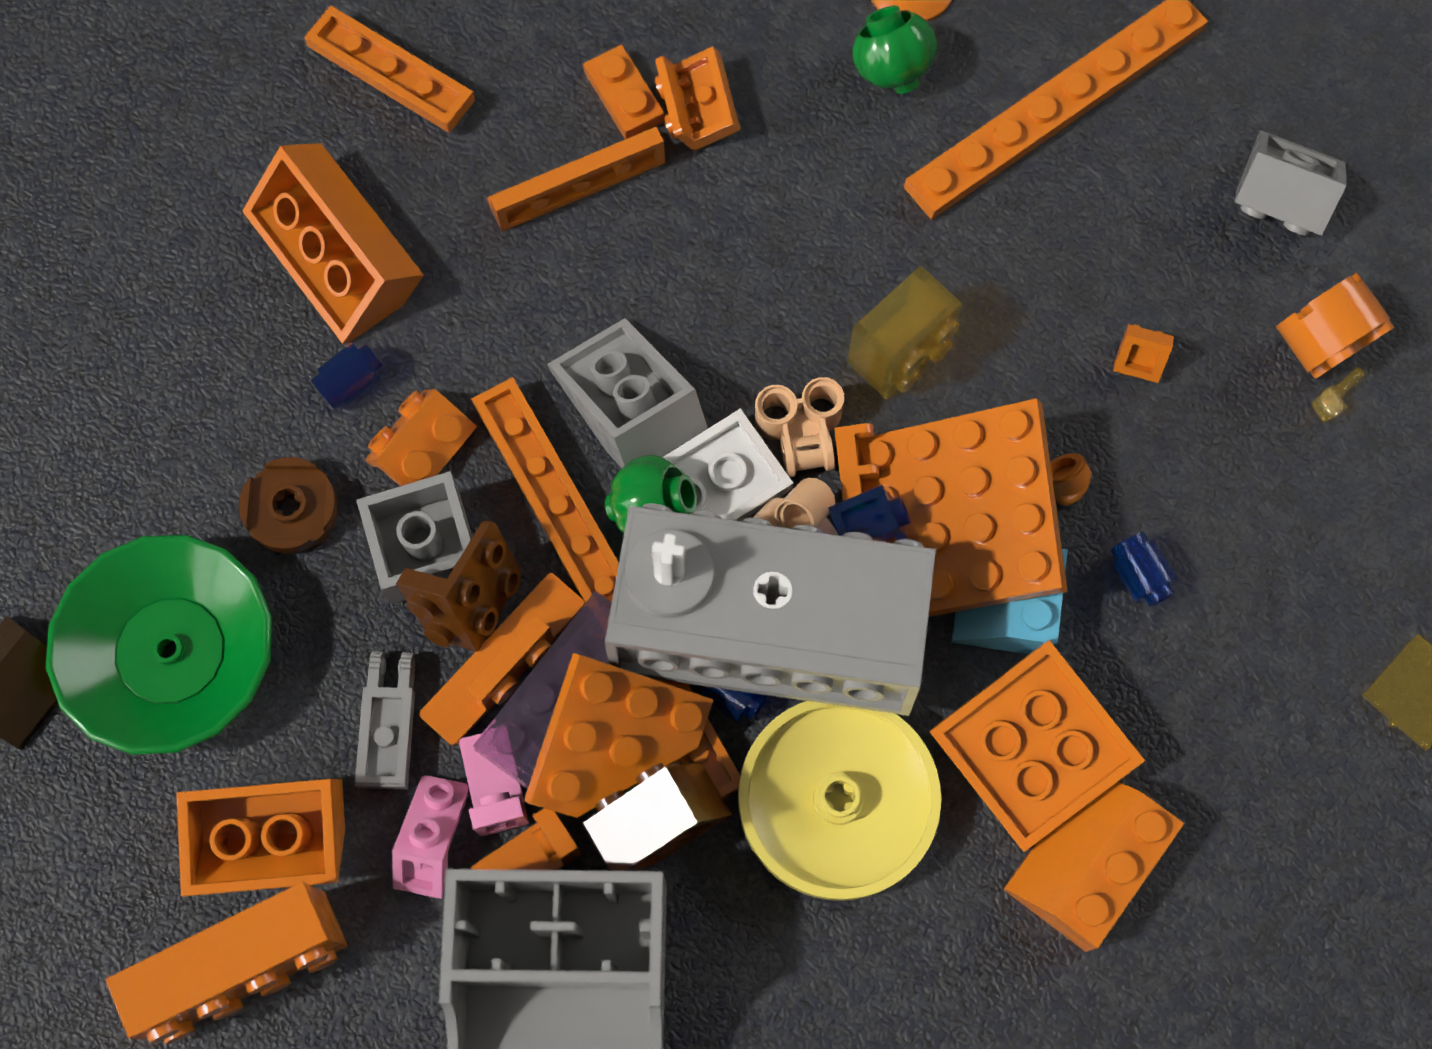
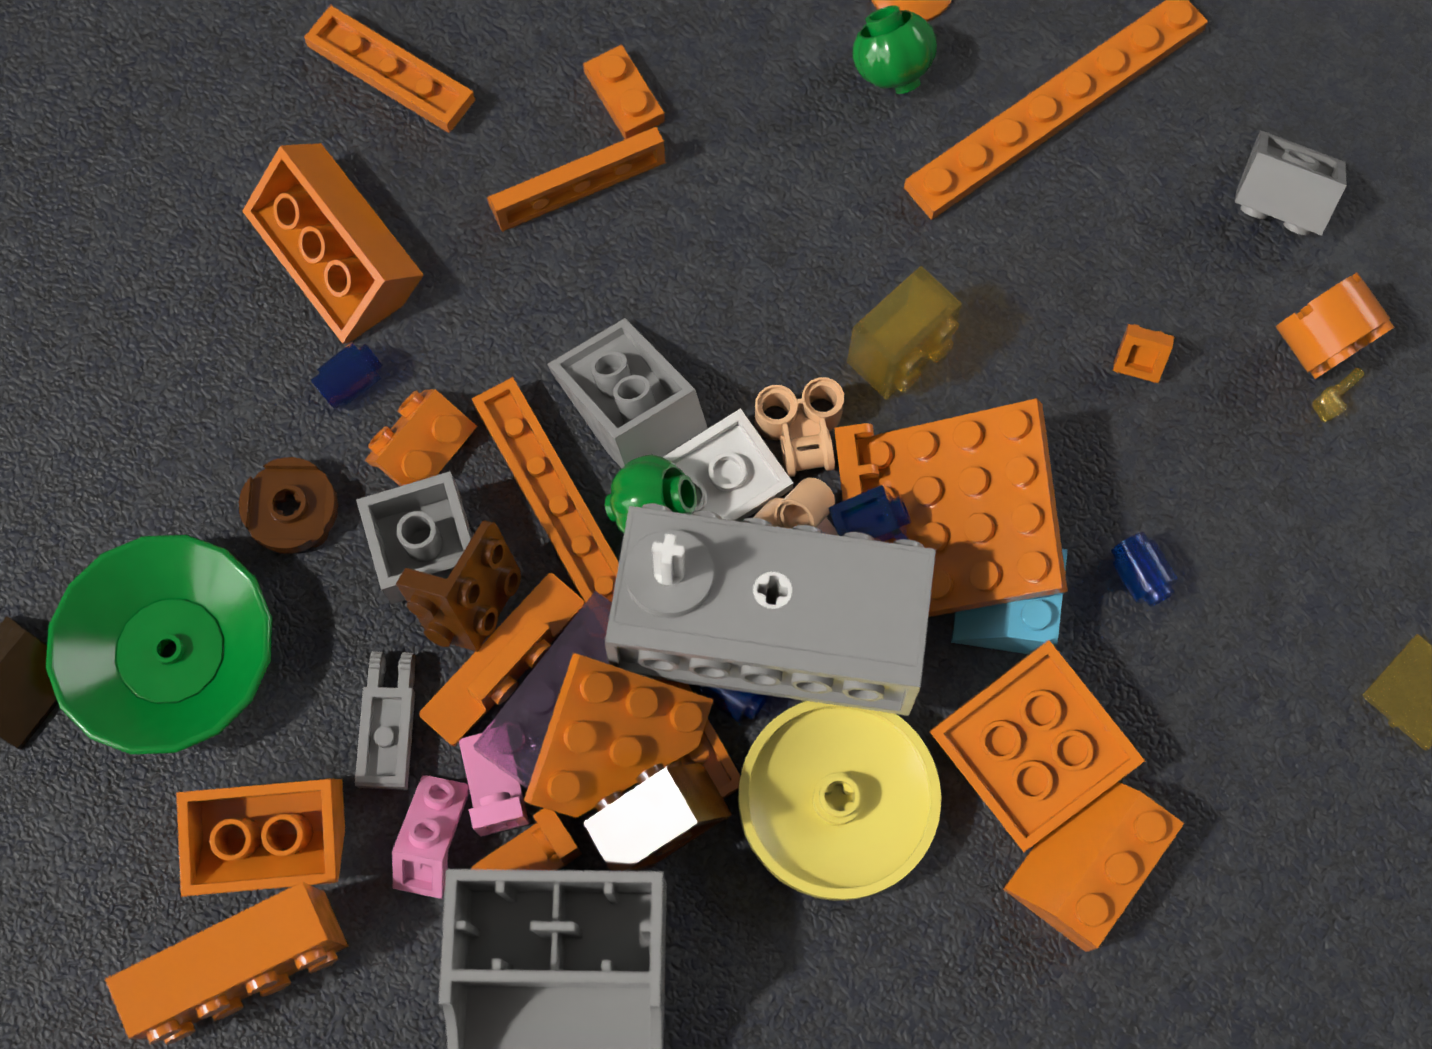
(697, 98): orange bracket -> none
(1070, 478): orange tile -> none

